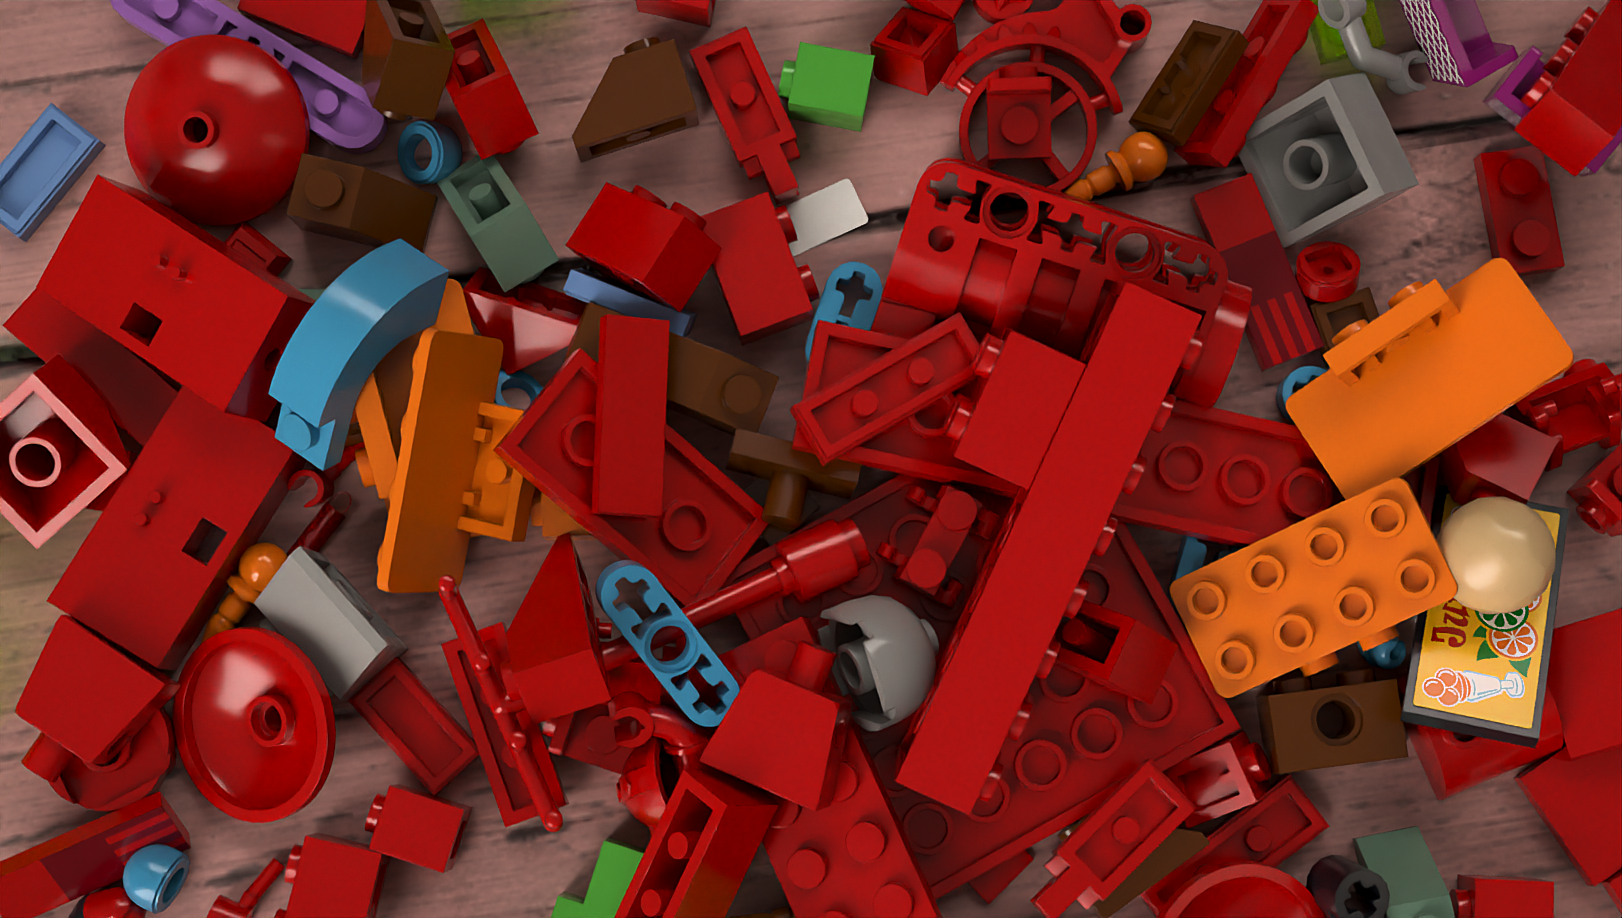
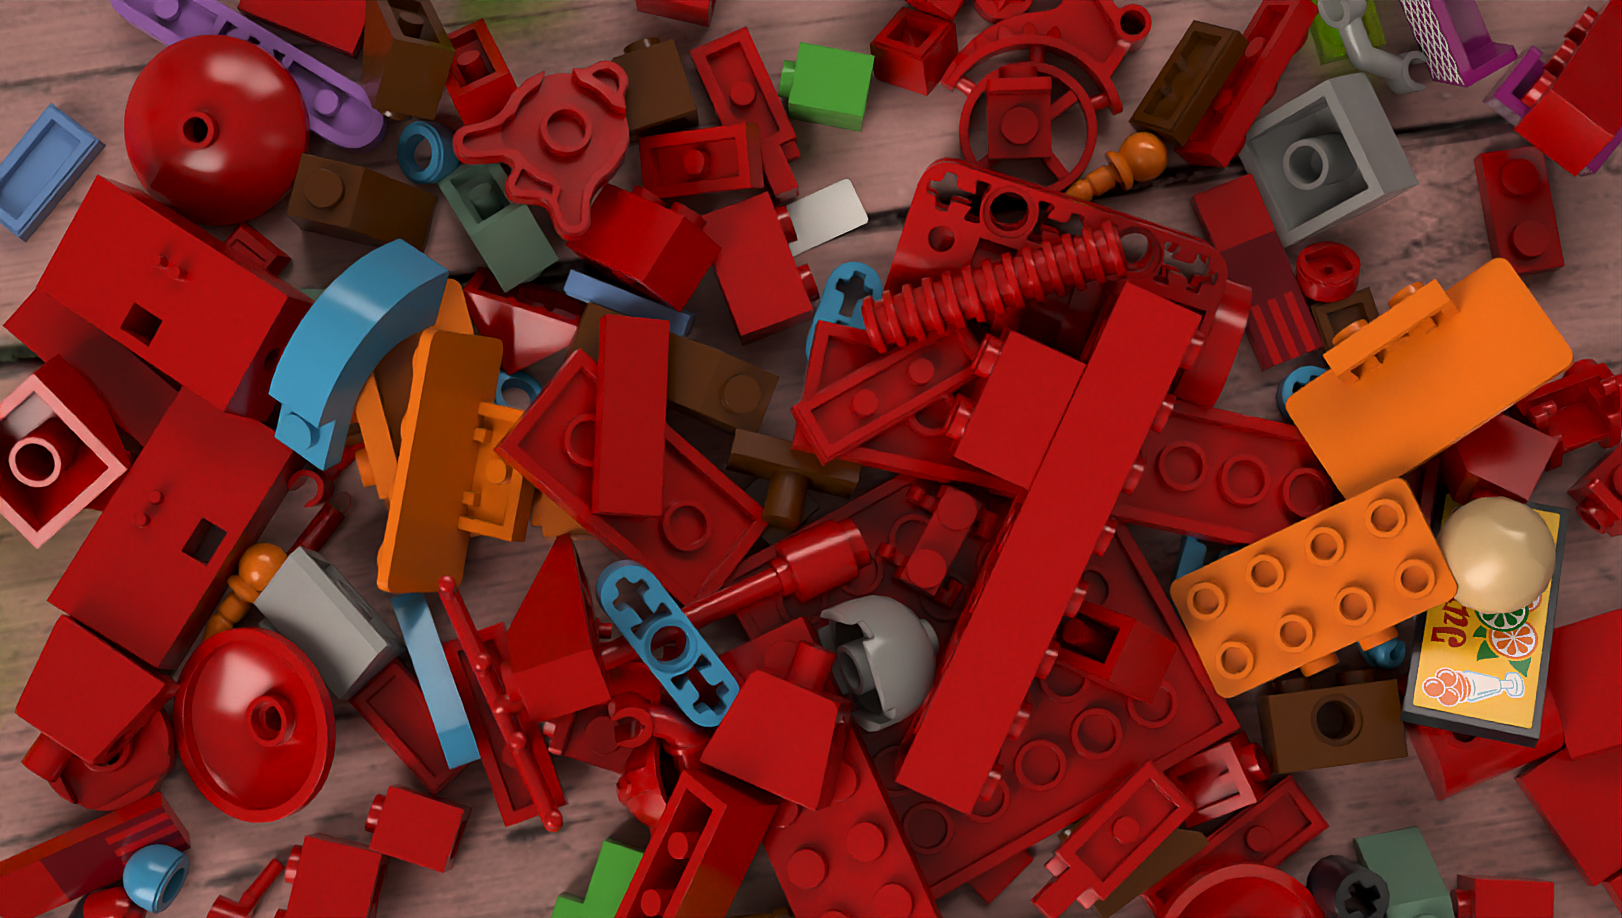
(435, 679): none -> dark azure beam
(559, 138): none -> red tile
(702, 161): none -> red plate
(994, 287): none -> red piece

